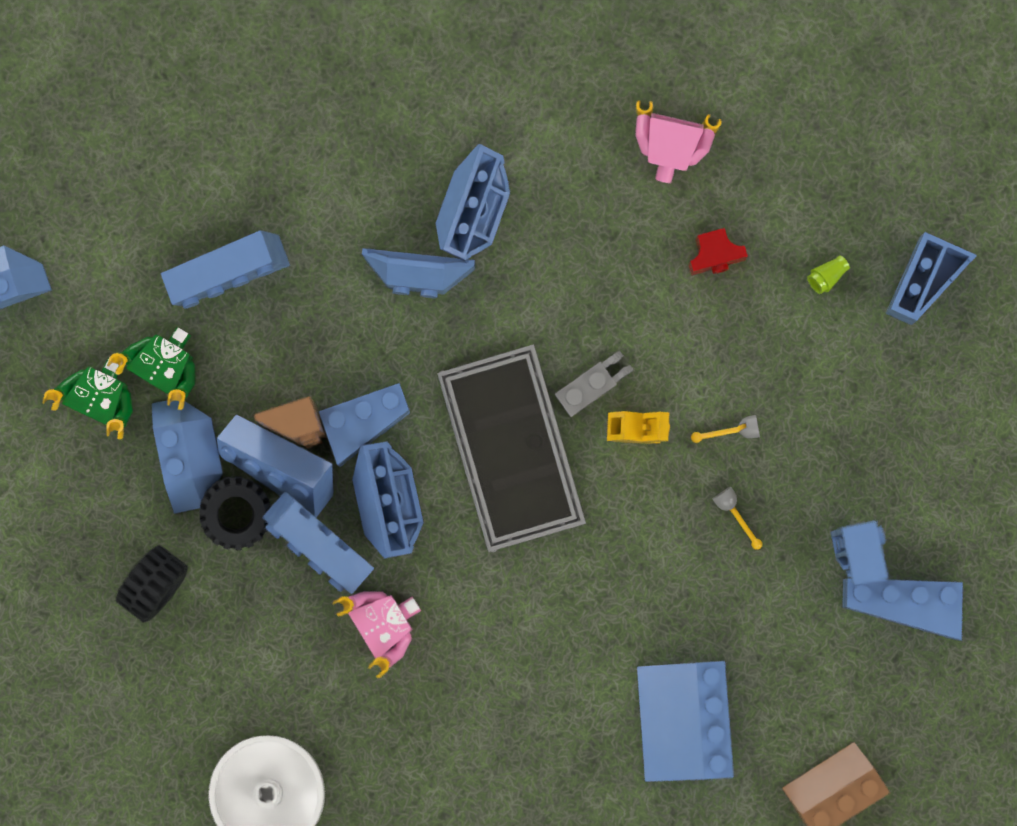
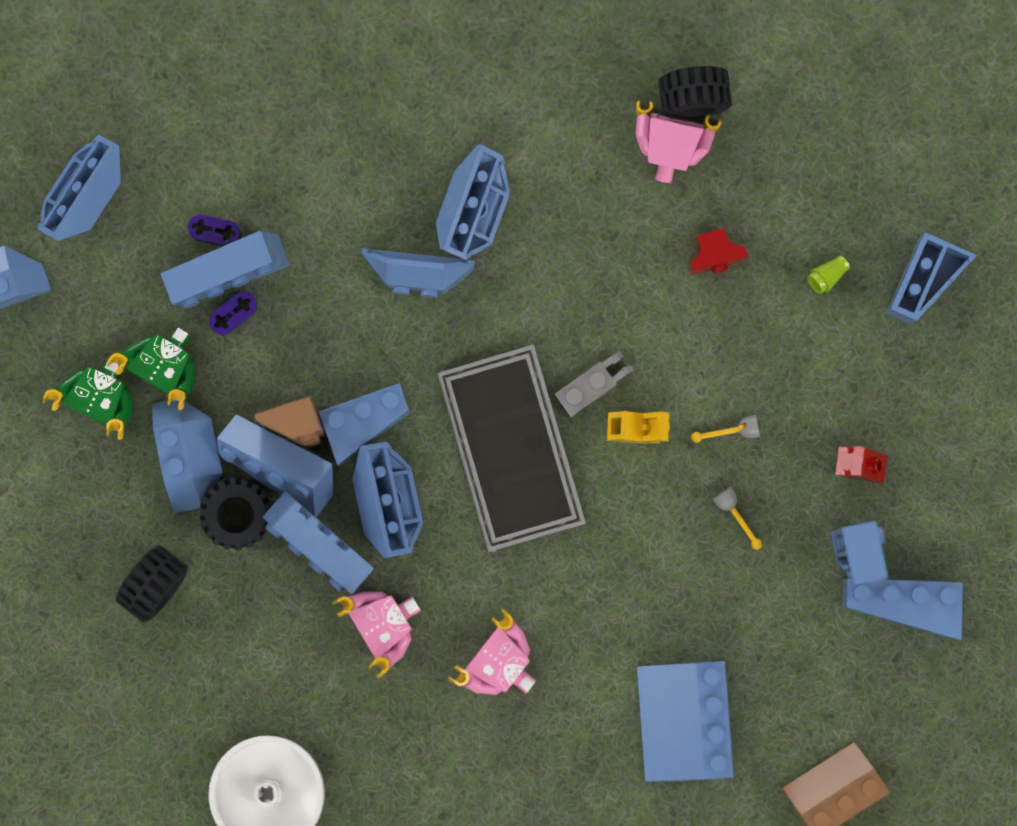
(82, 190): none -> medium blue wedge
(215, 224): none -> dark purple beam
(228, 308): none -> dark purple beam
(499, 662): none -> bright pink torso
(695, 92): none -> black tyre
(861, 464): none -> red brick

